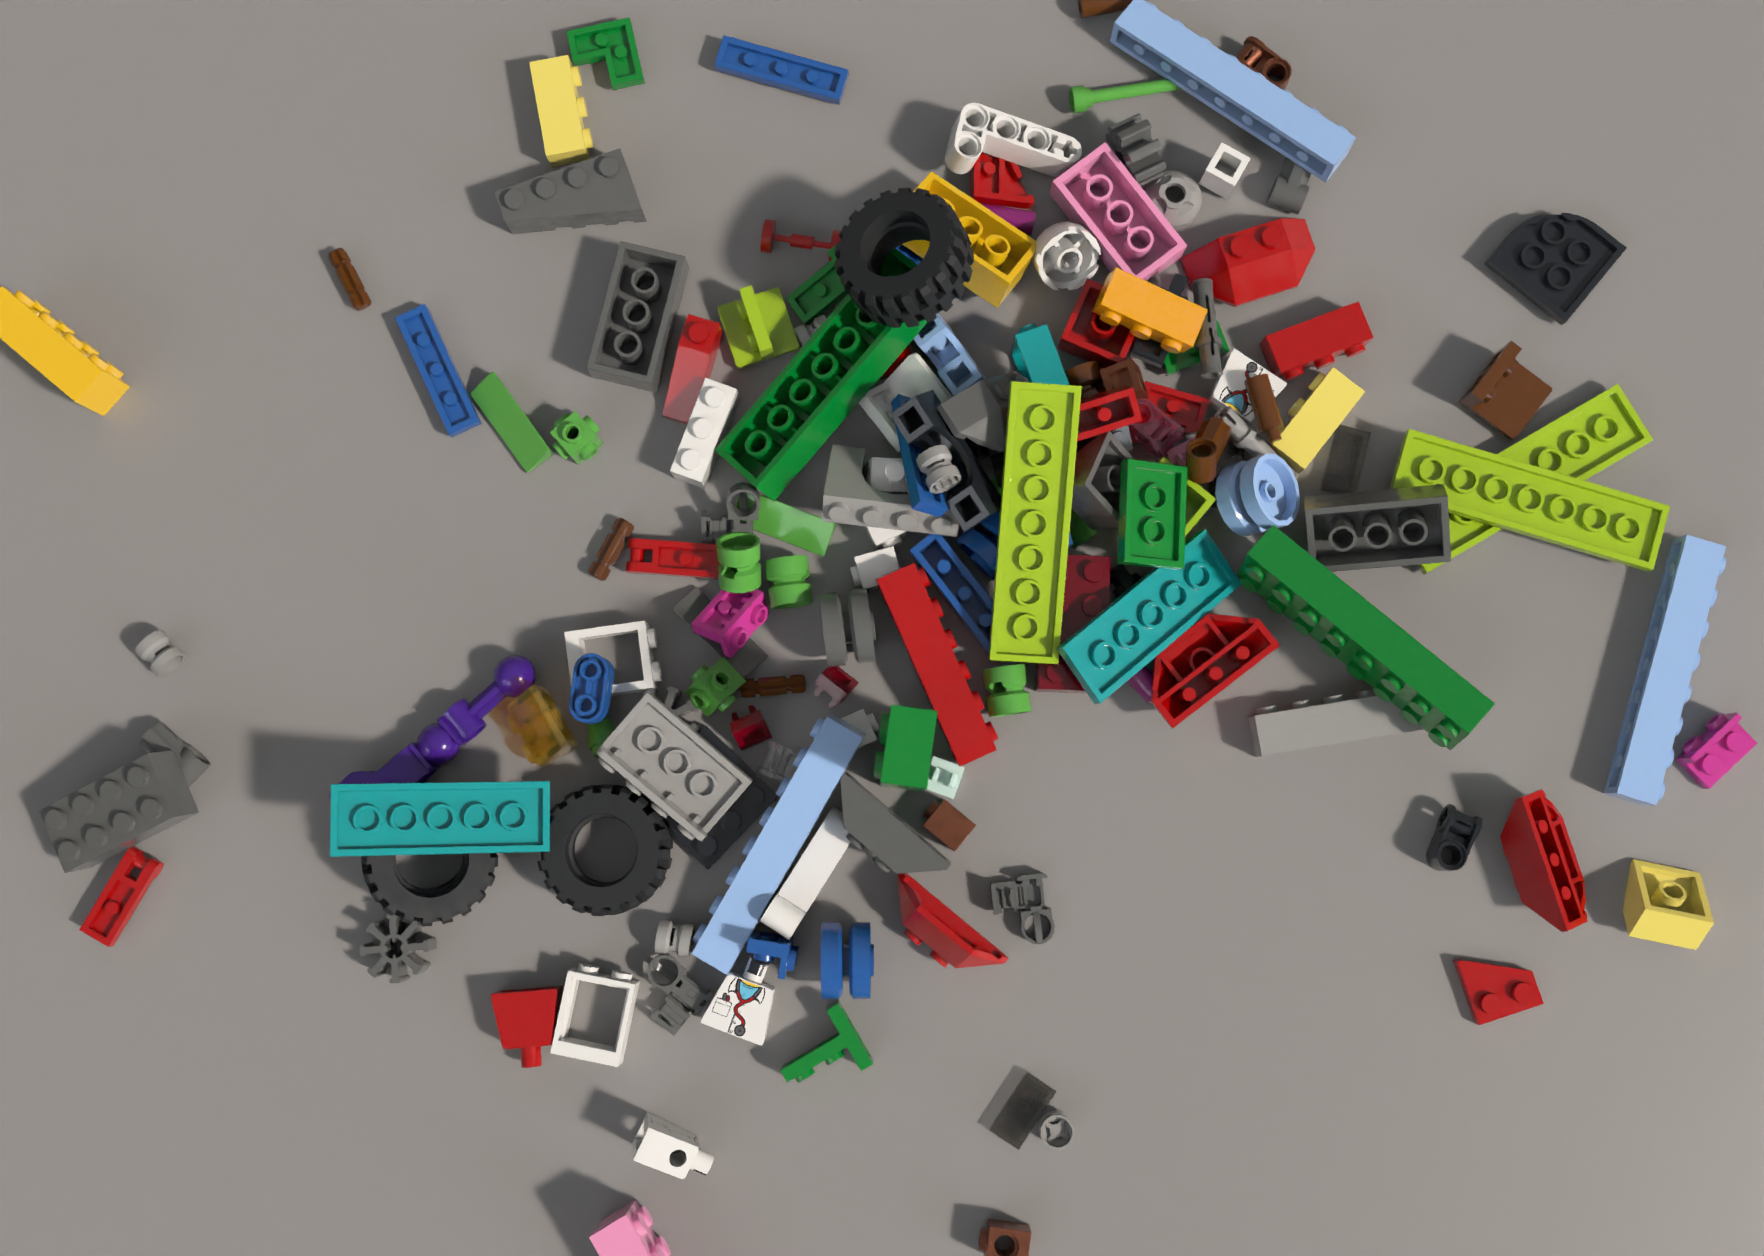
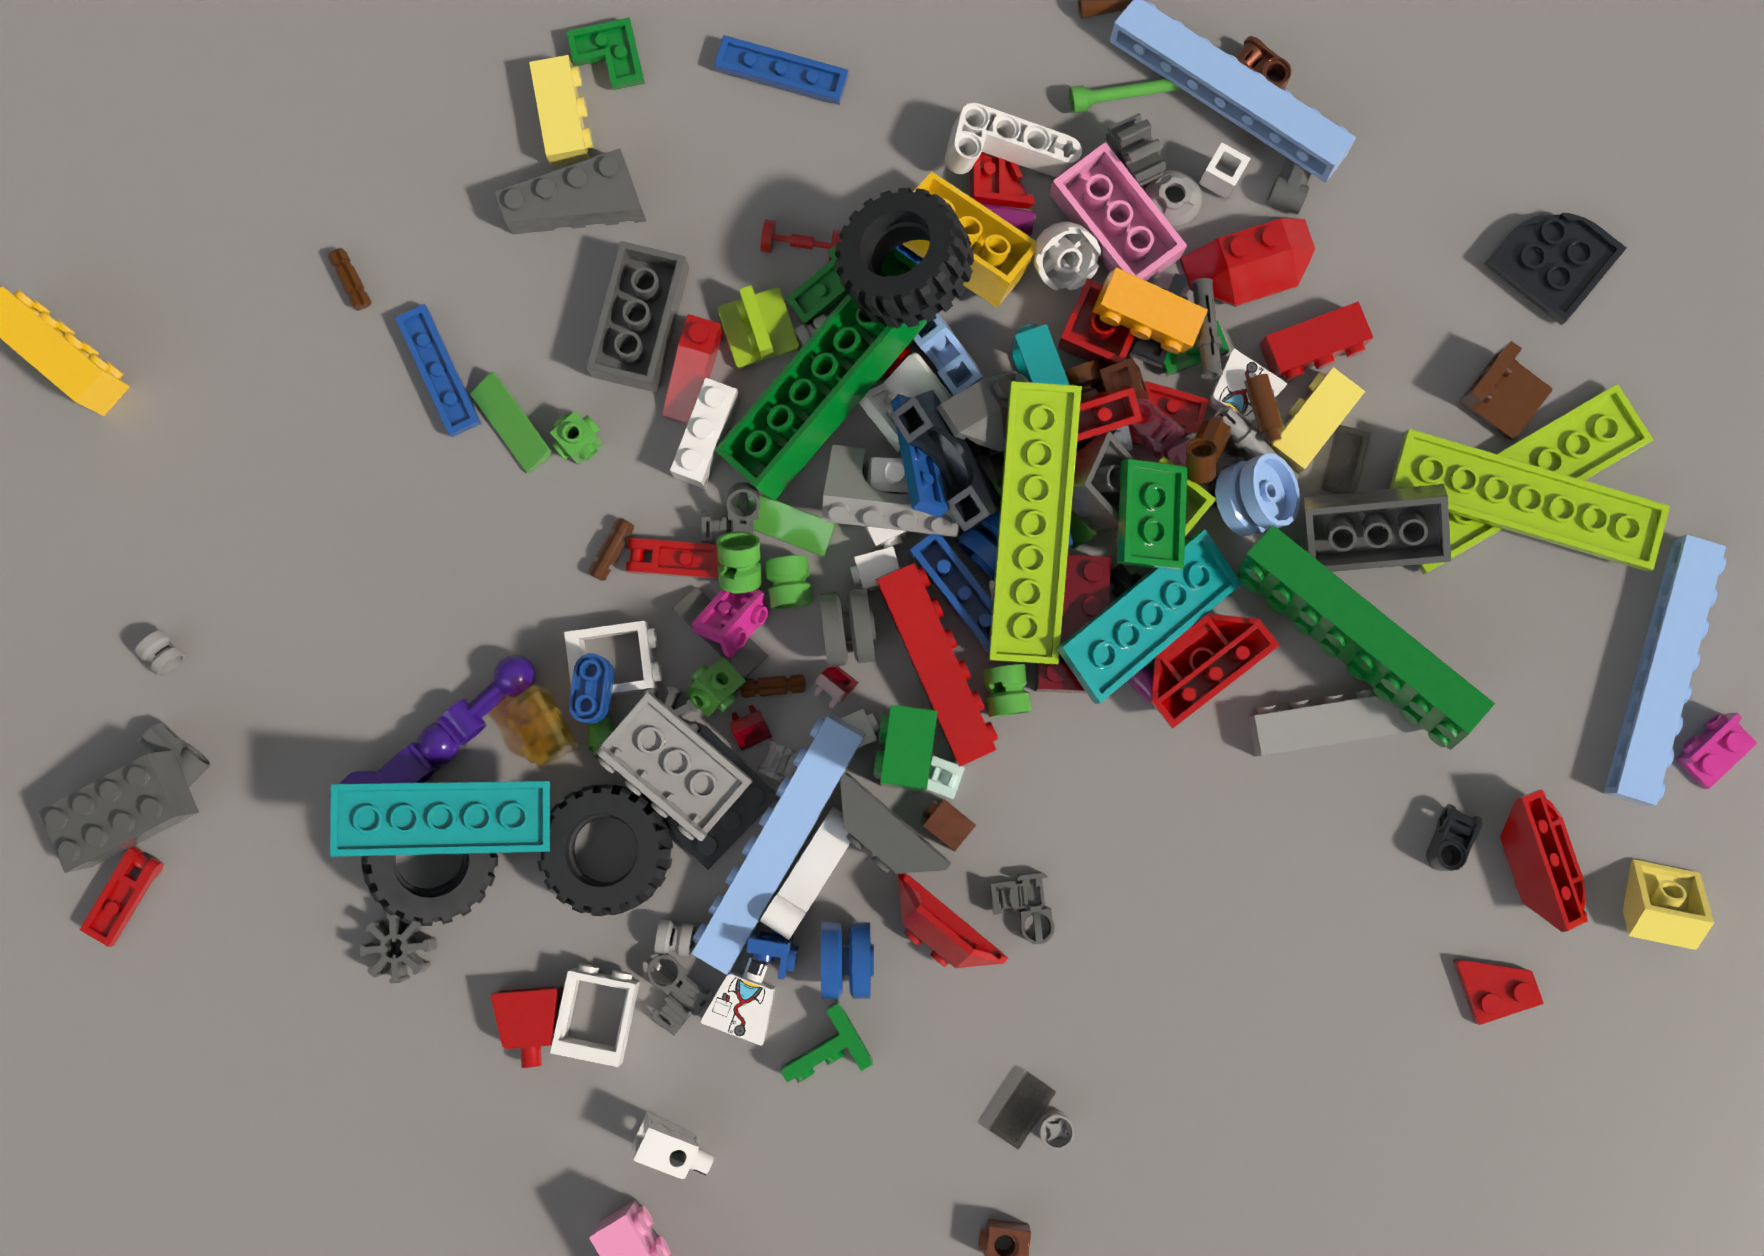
(938, 468): light grey wheel -> none

